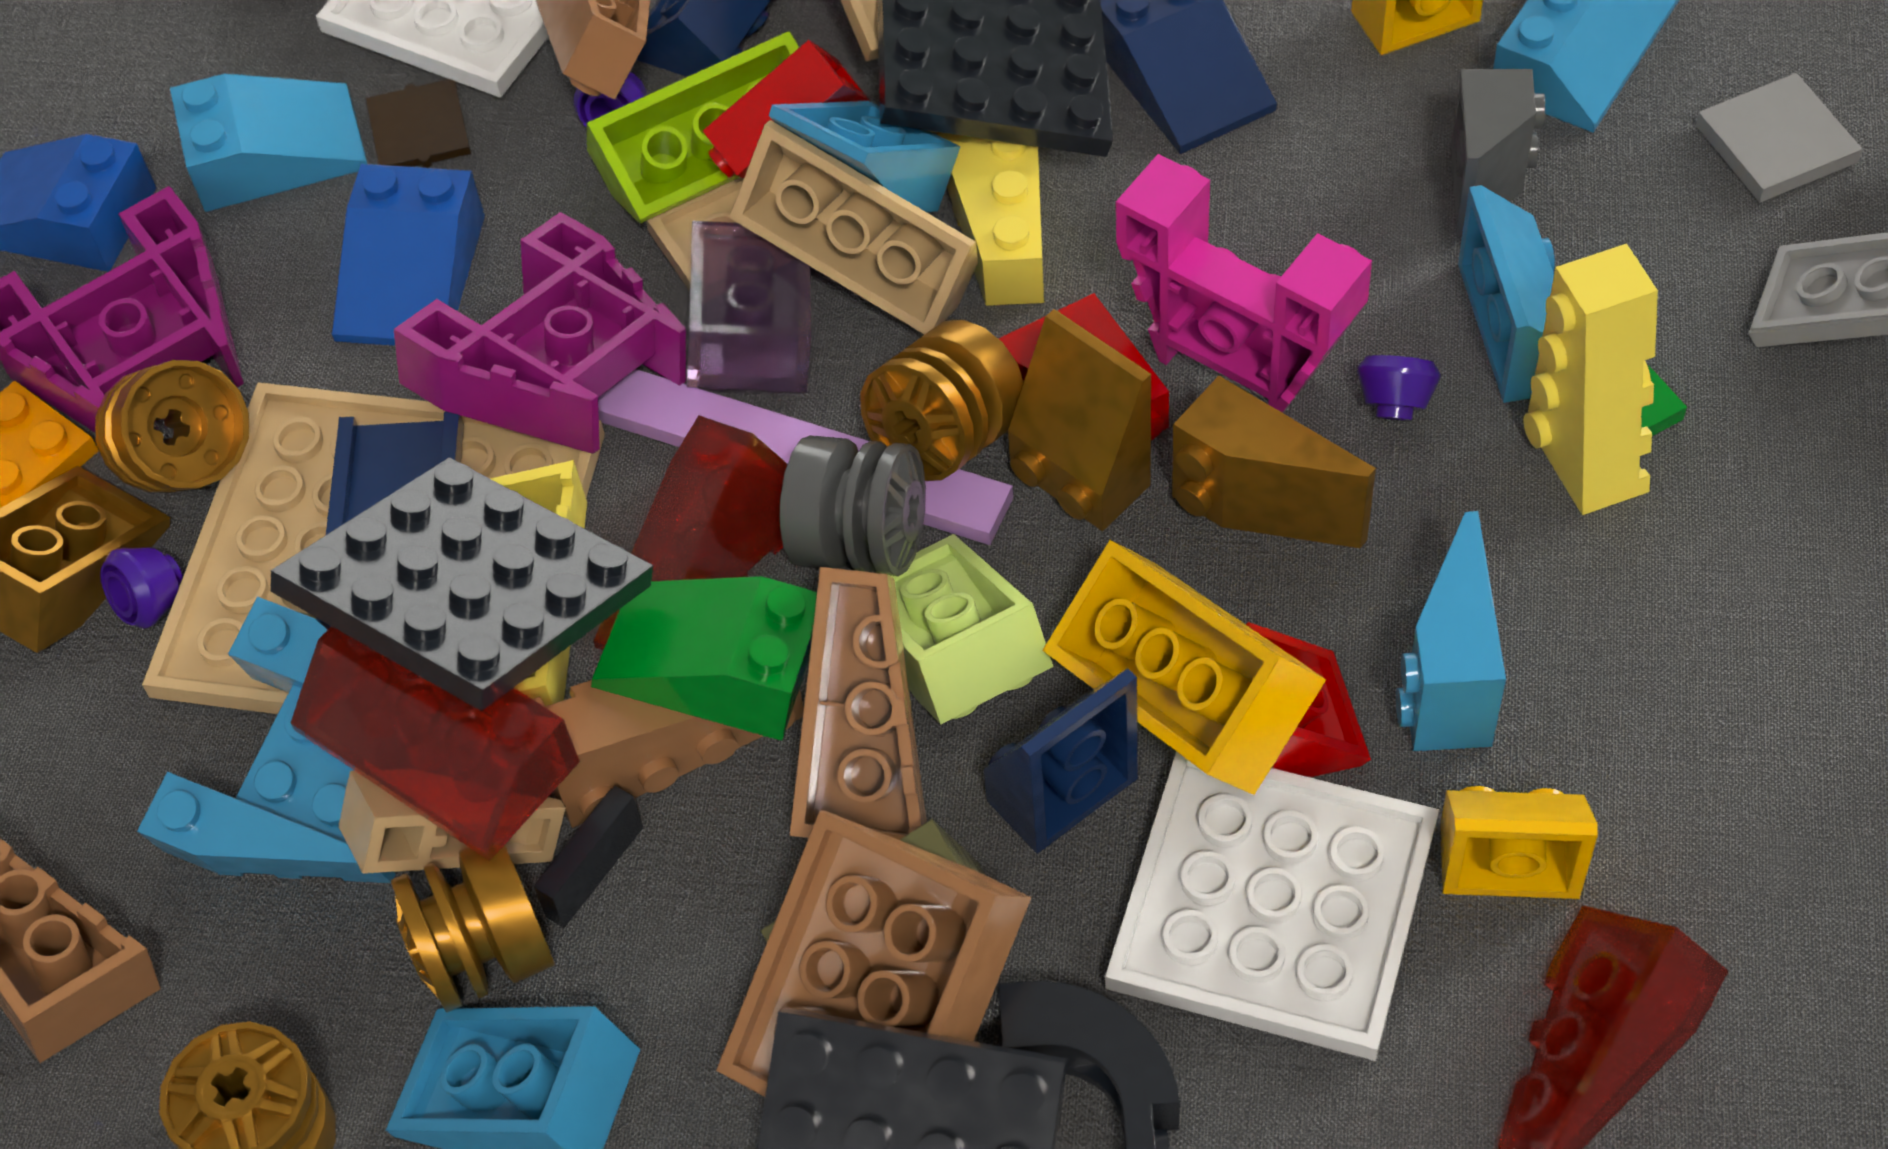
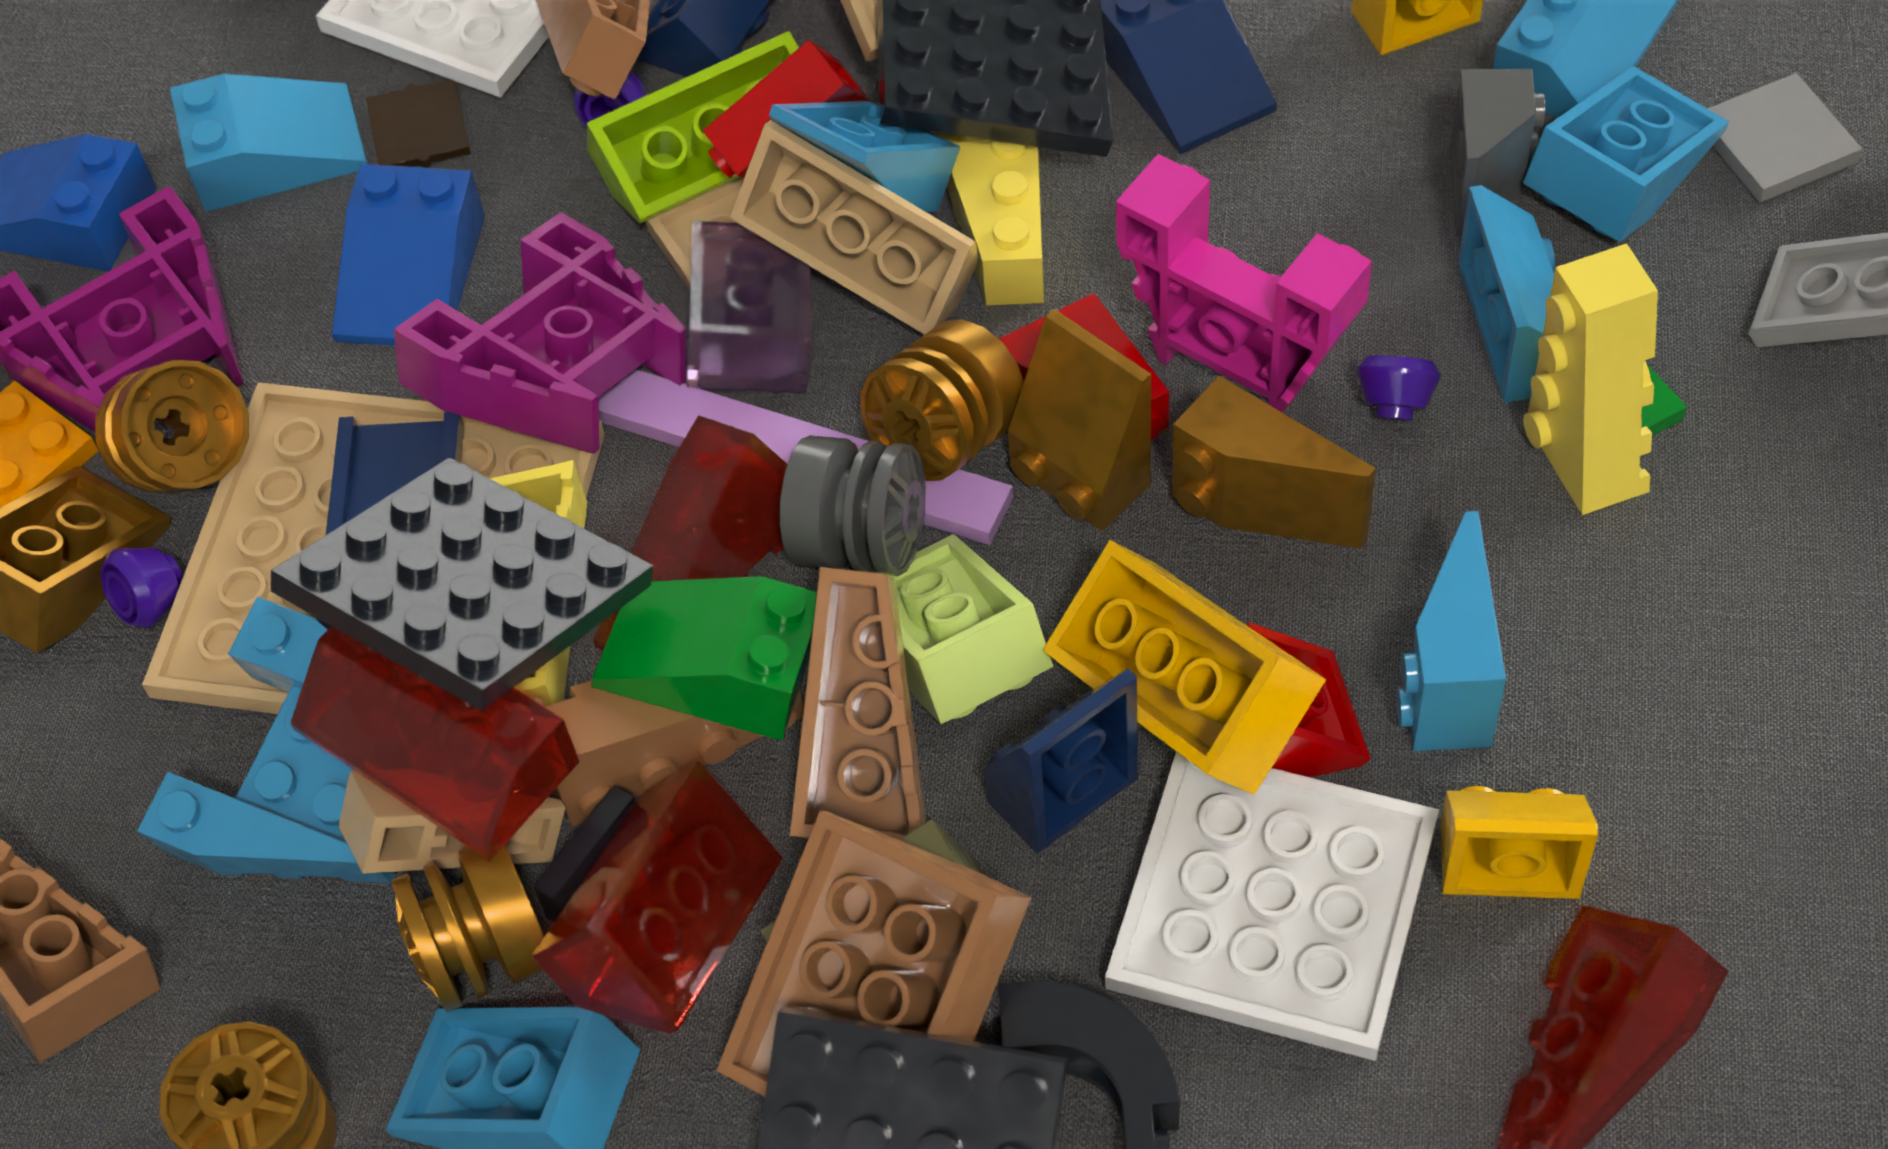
(660, 904): none -> clear red slope
(1622, 152): none -> dark azure slope

